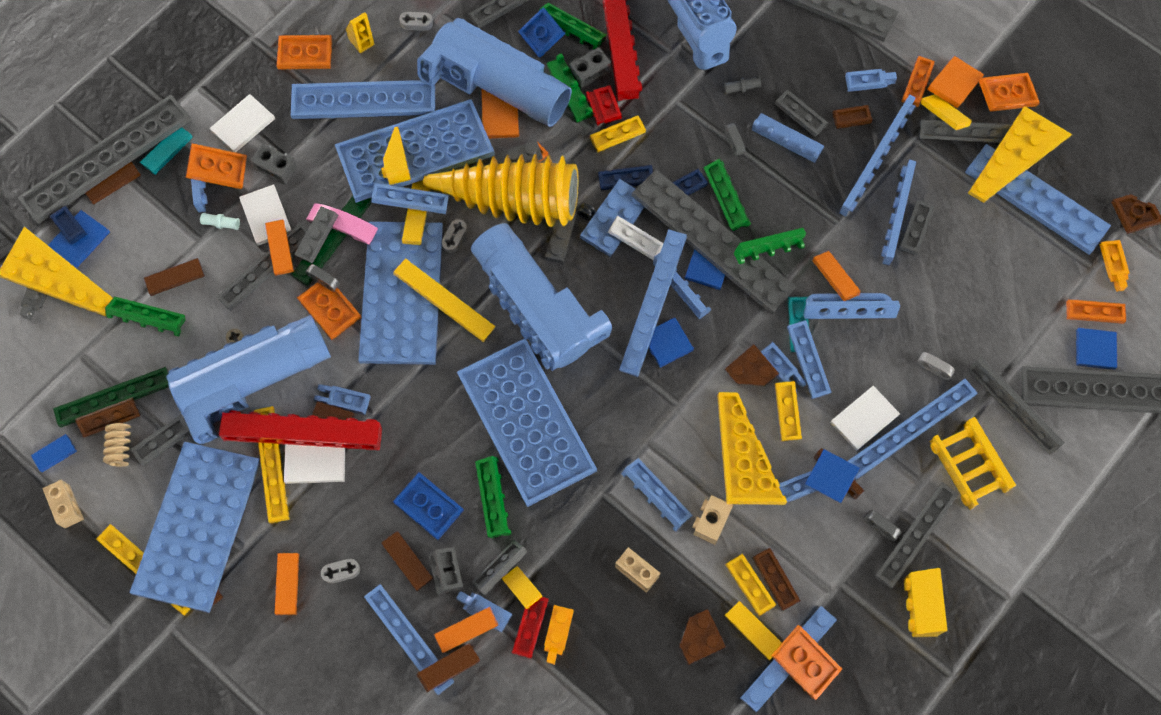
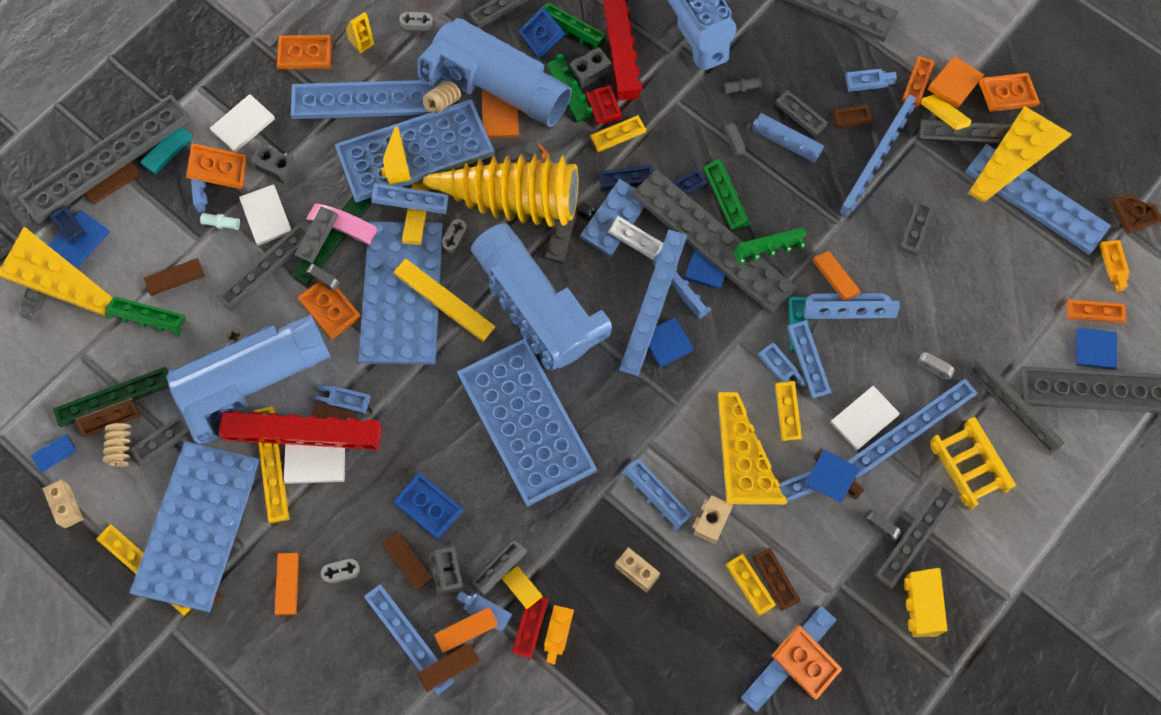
(279, 247): orange tile -> none
(441, 97): none -> tan piece
(492, 497): green hinge -> none
(700, 638): reddish brown plate -> none
(752, 368): reddish brown plate -> none
(753, 630): yellow tile -> none
(897, 217): medium blue plate -> none

